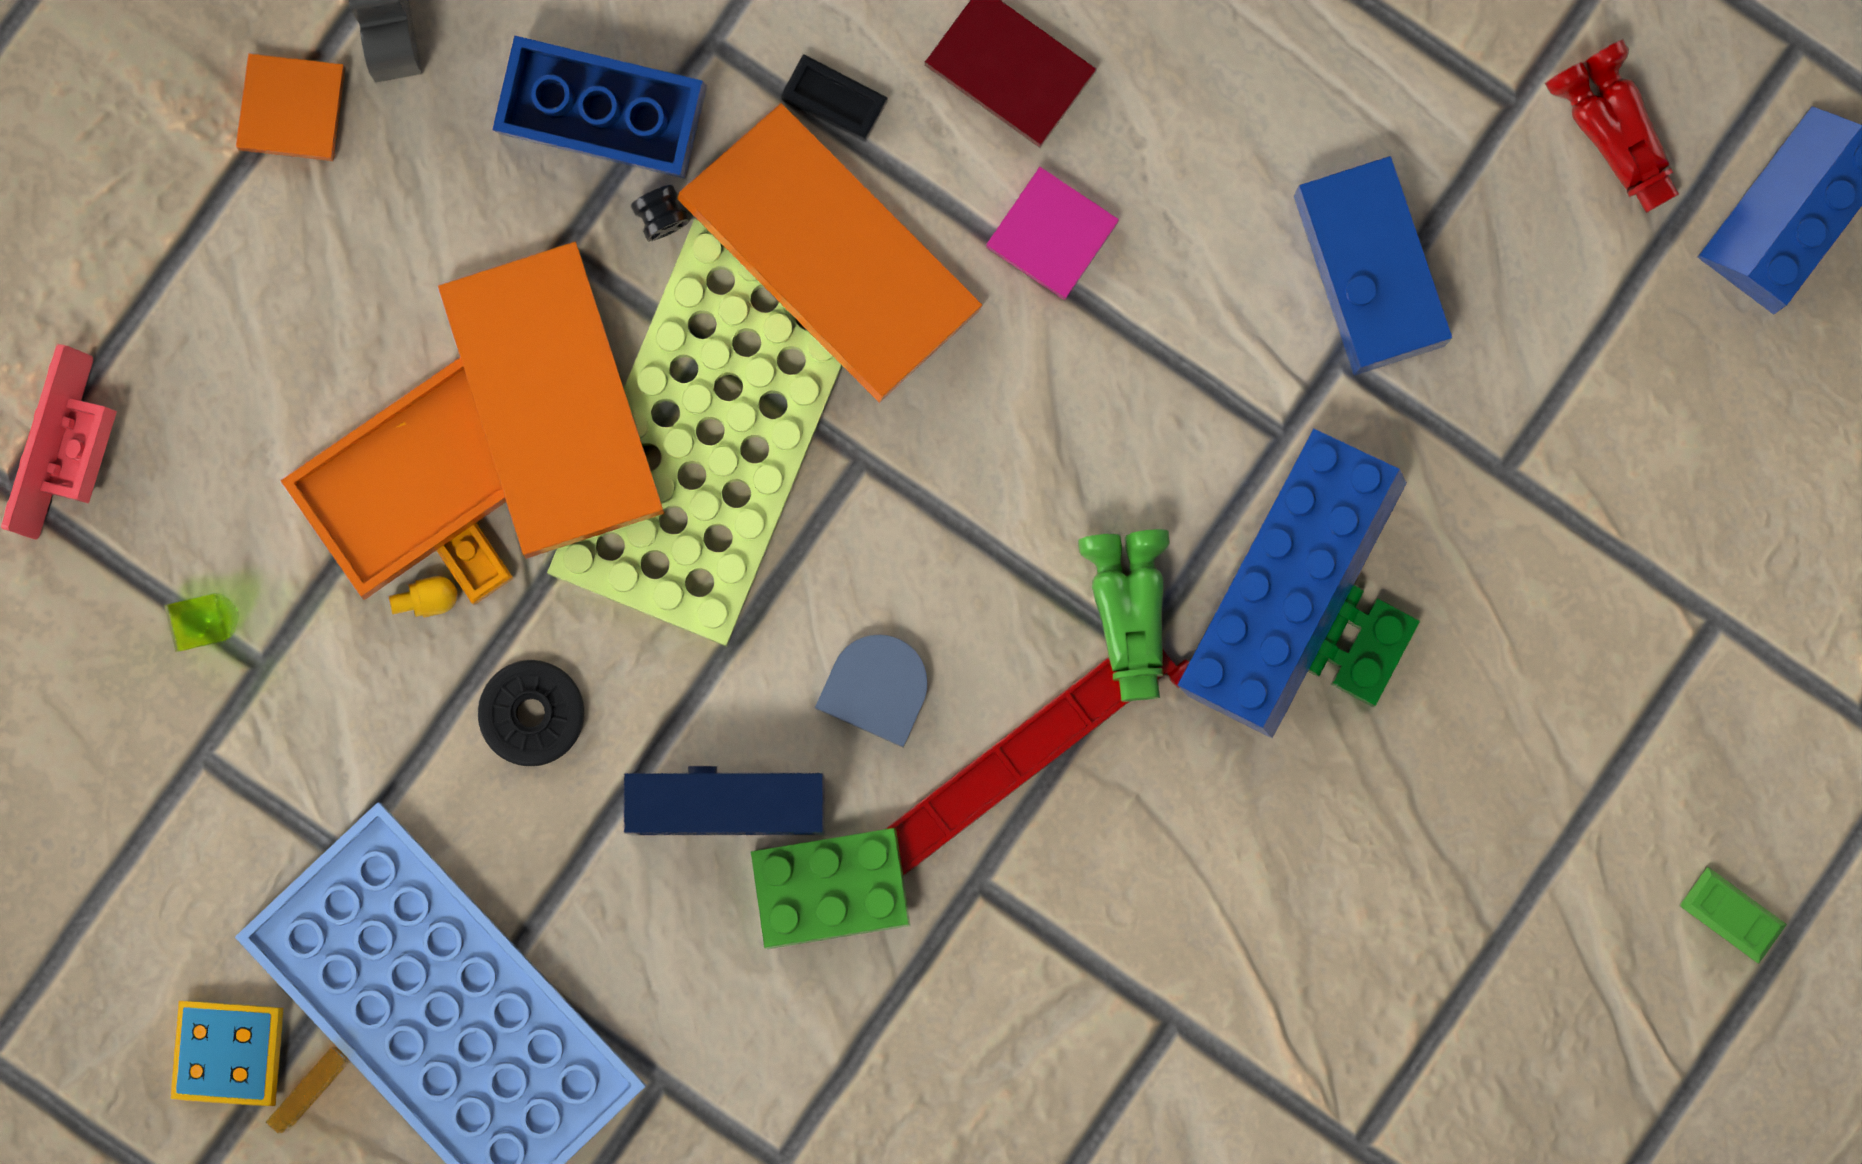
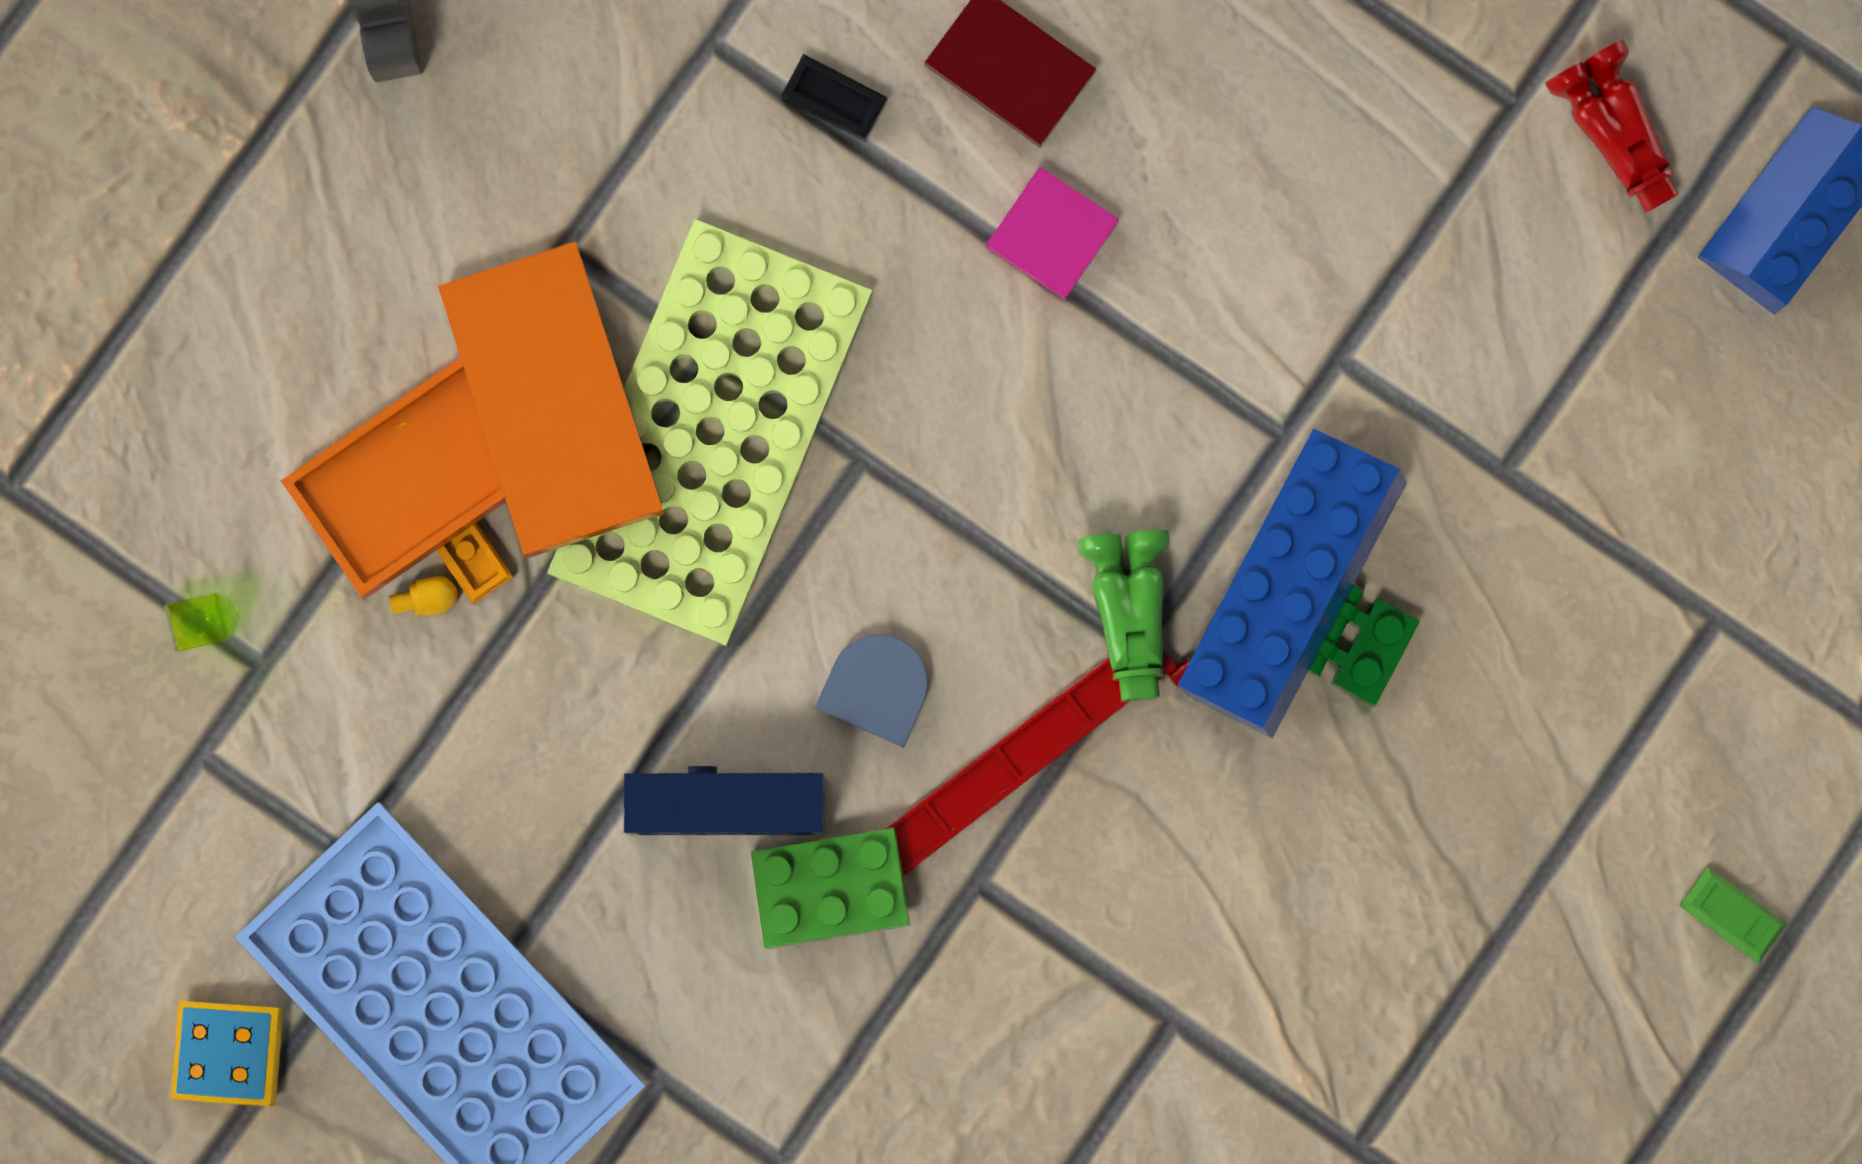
(62, 445): coral bracket -> none
(290, 107): orange tile -> none
(308, 1091): clear yellow tile -> none
(560, 723): black wheel -> none
(599, 107): blue brick -> none
(660, 213): black wheel -> none
(829, 252): orange tile -> none
(1372, 265): blue brick -> none

